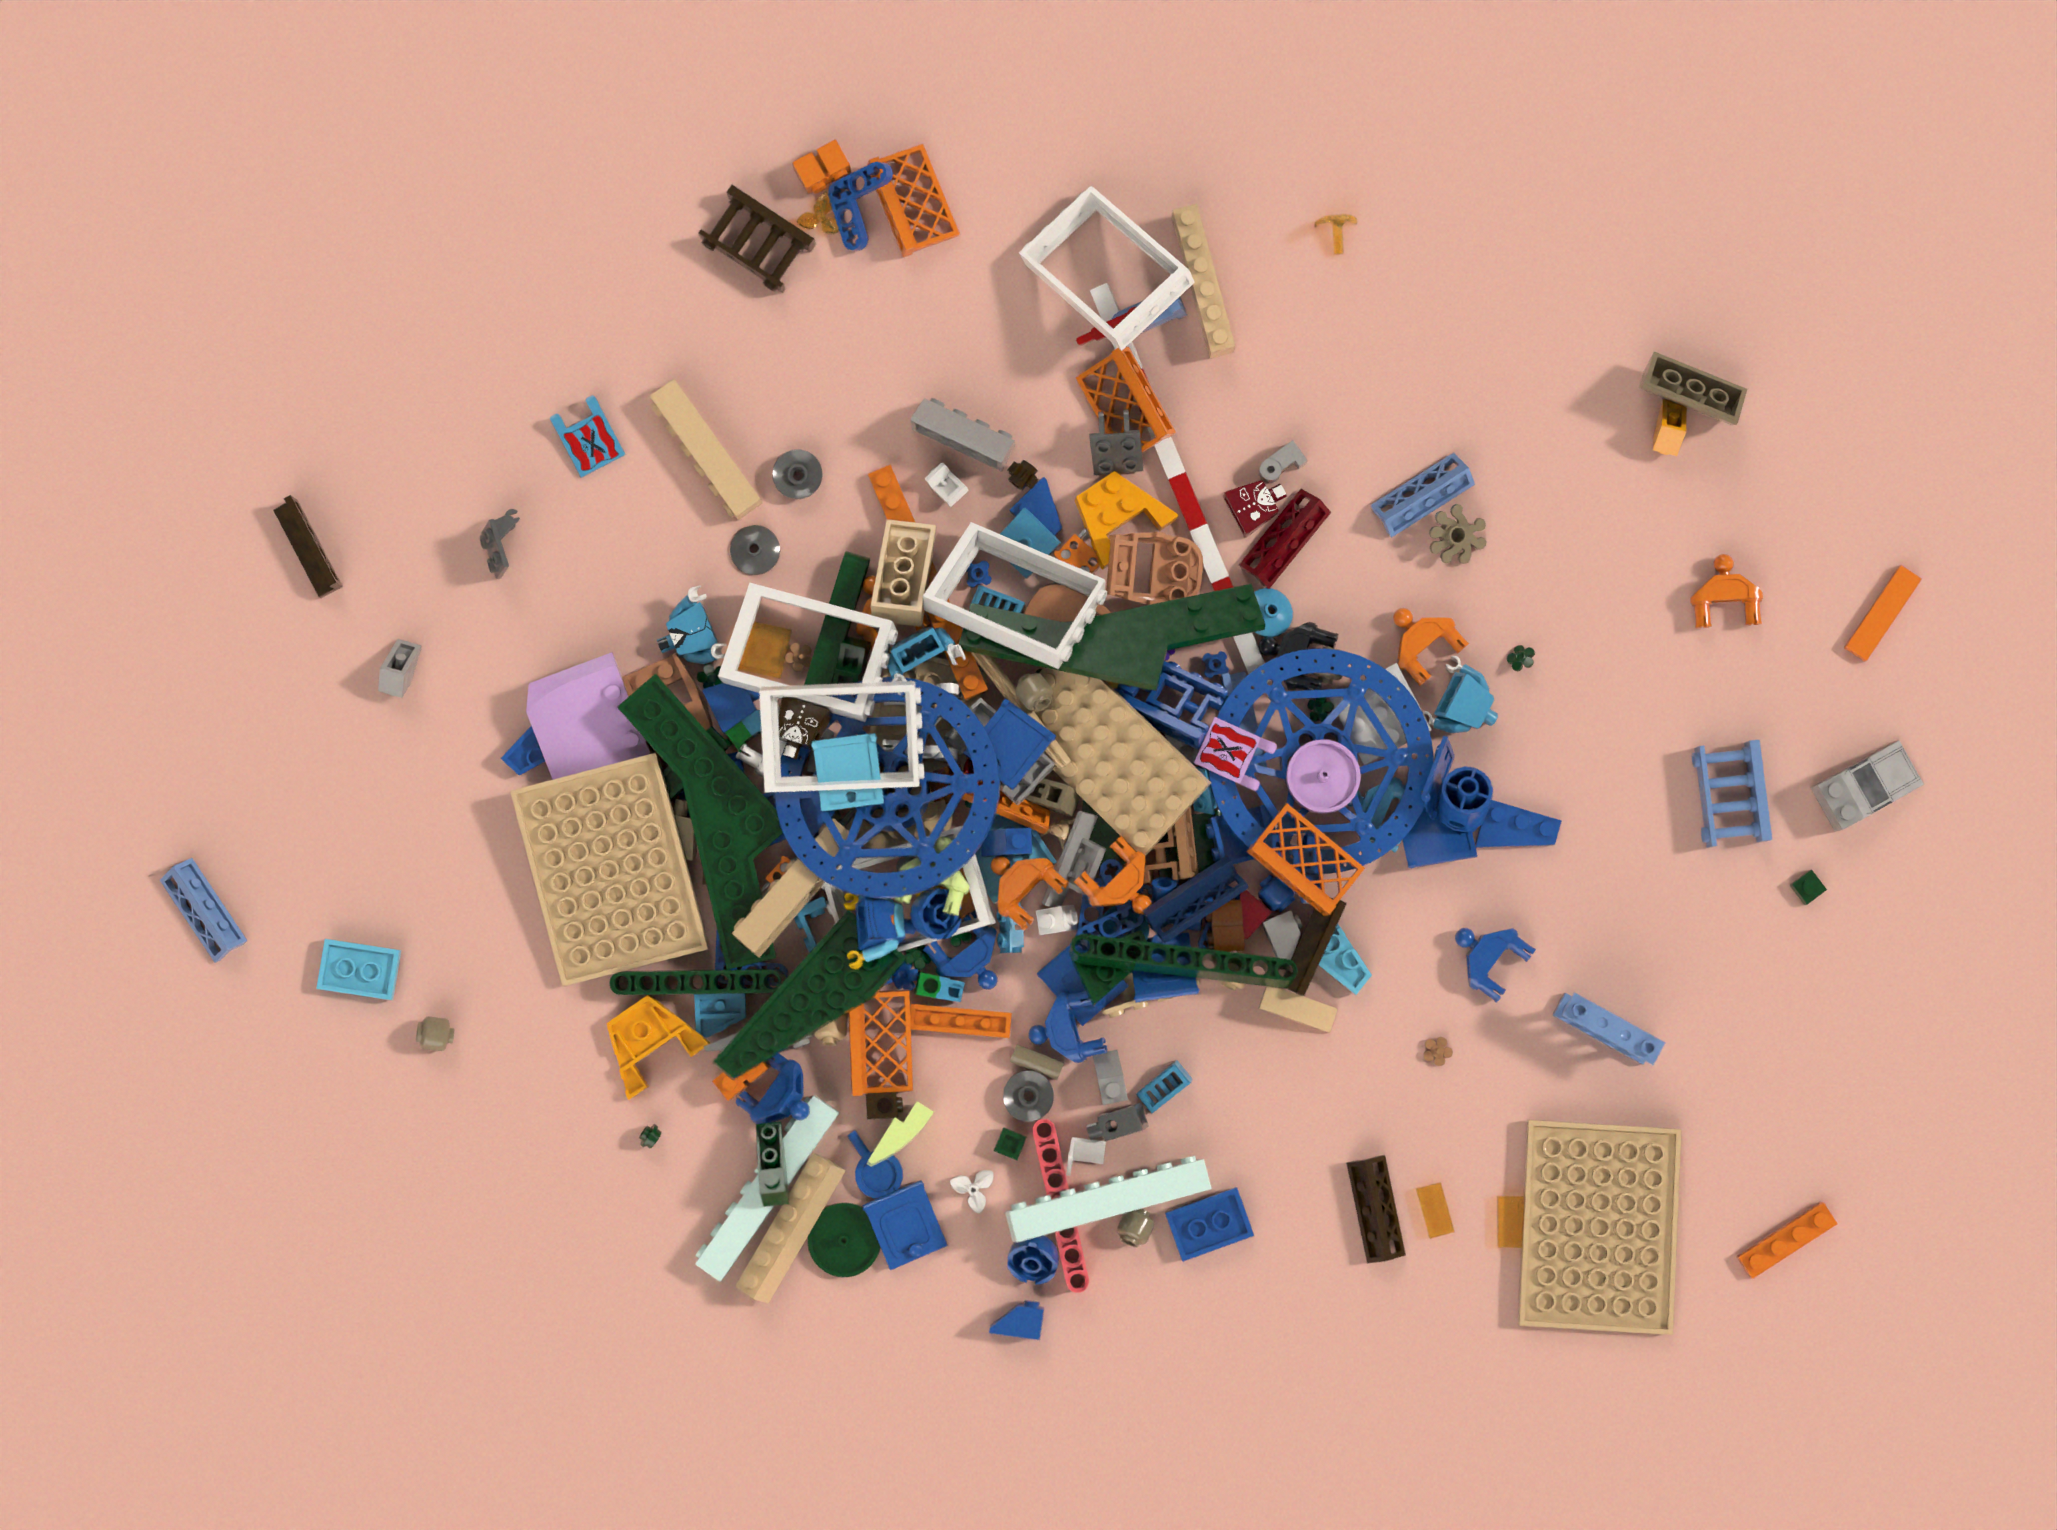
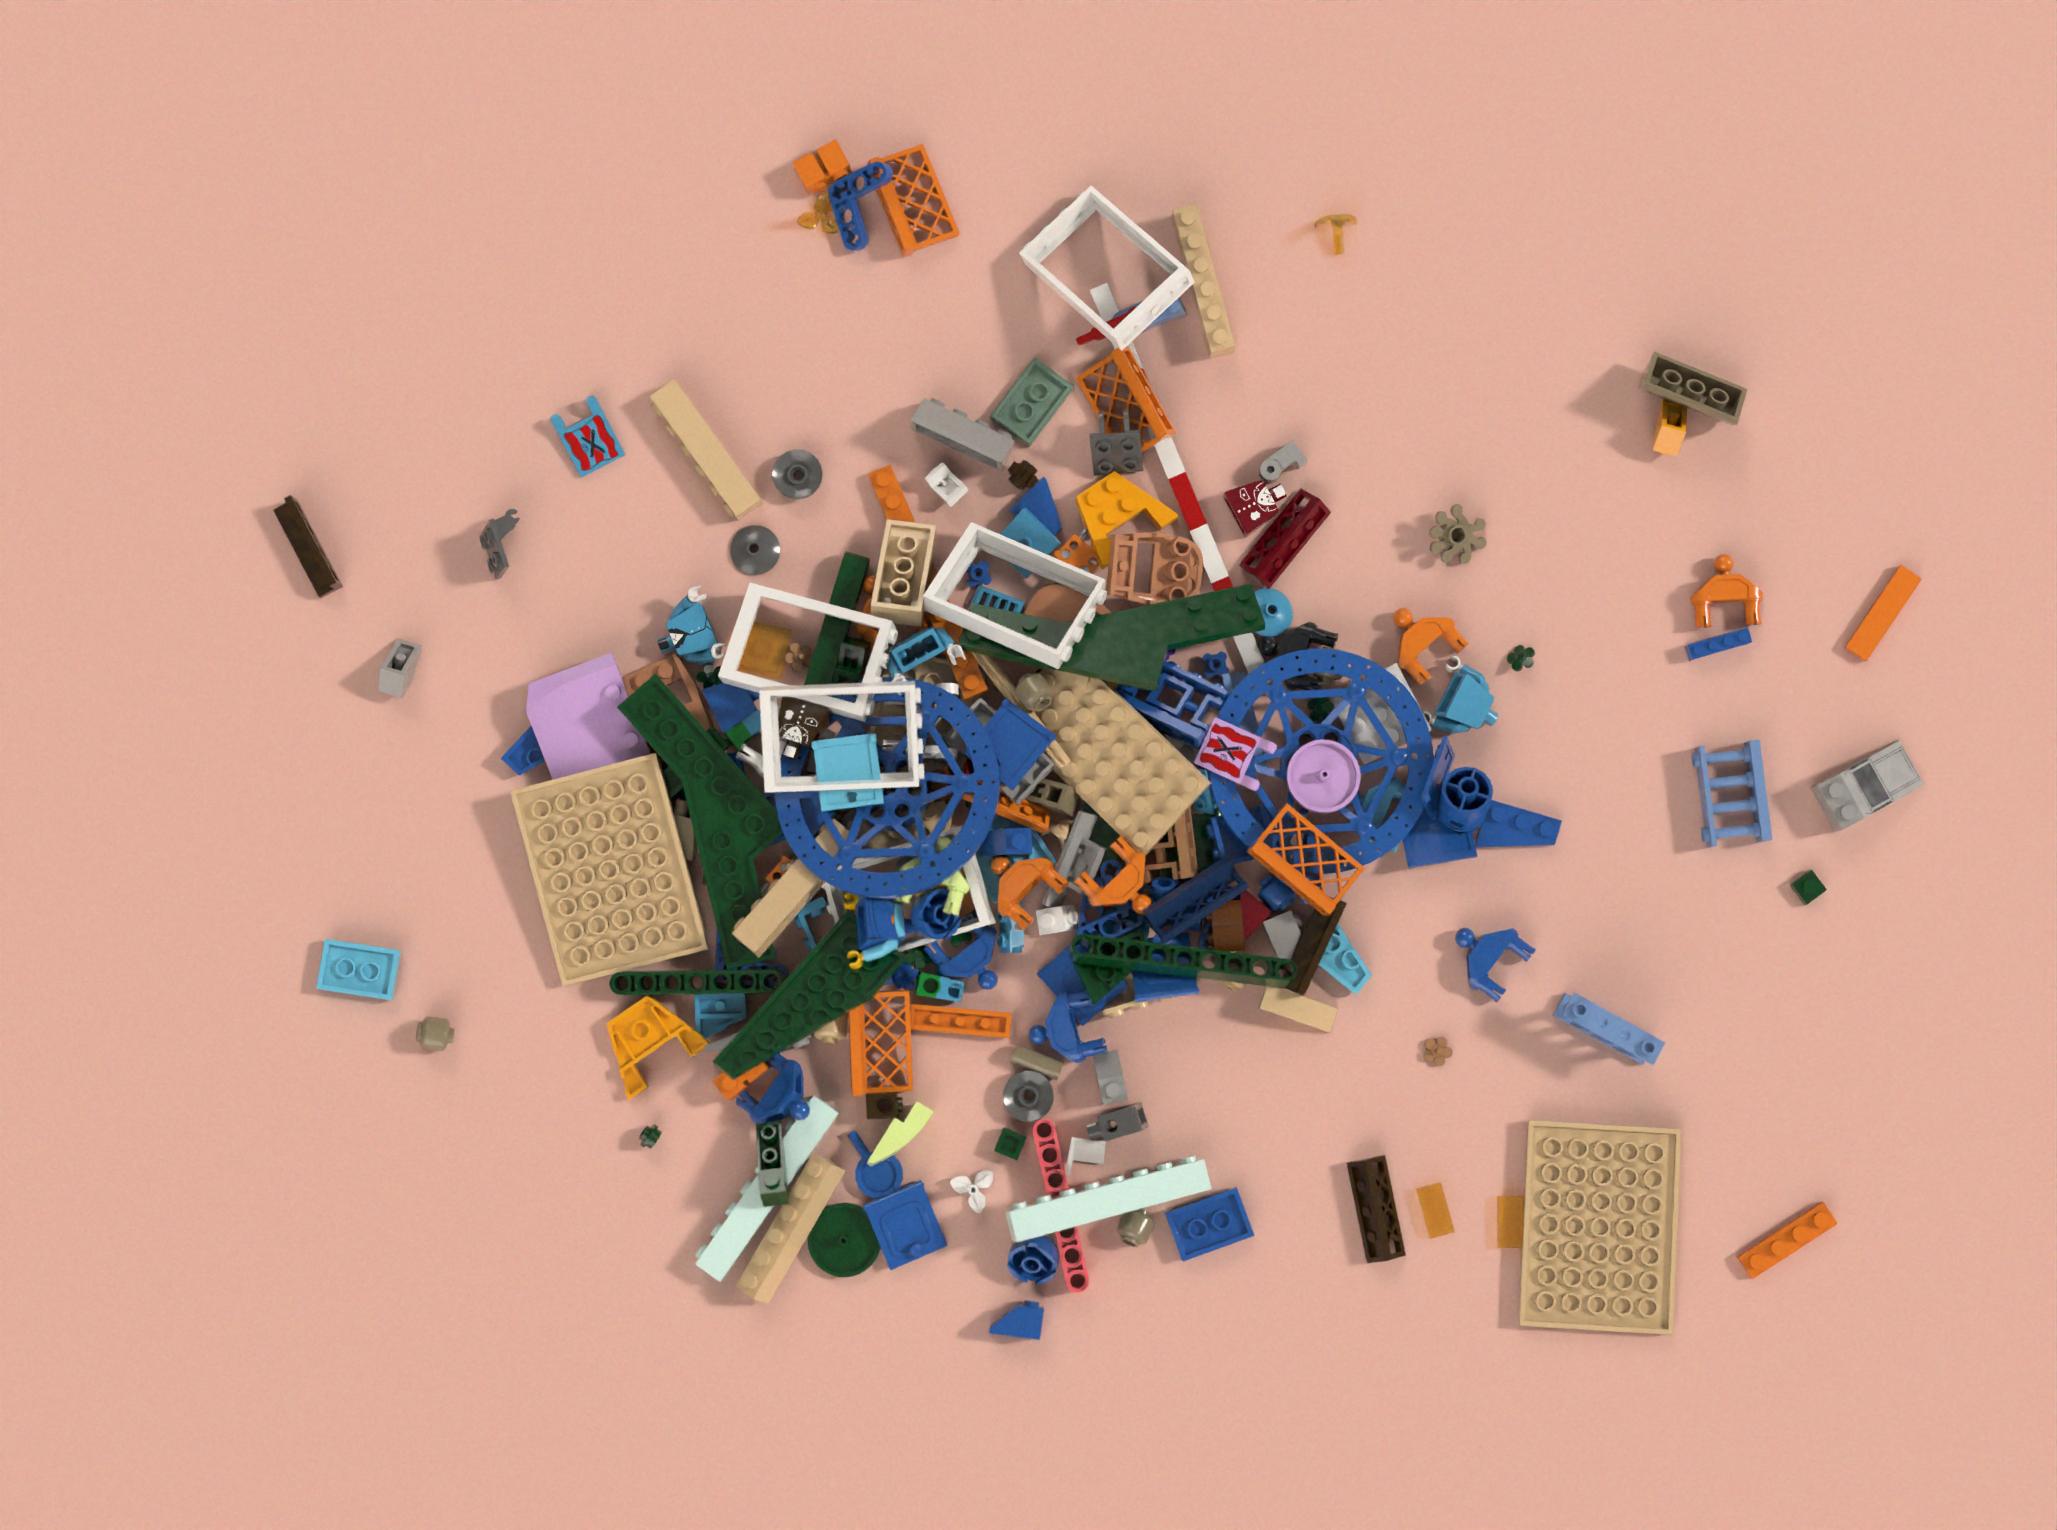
(204, 907): medium blue fence -> none
(759, 214): dark brown fence -> none
(1032, 402): none -> sand green tile
(1182, 1074): dark azure slope -> none
(1426, 496): medium blue fence -> none
(1718, 644): none -> blue piece

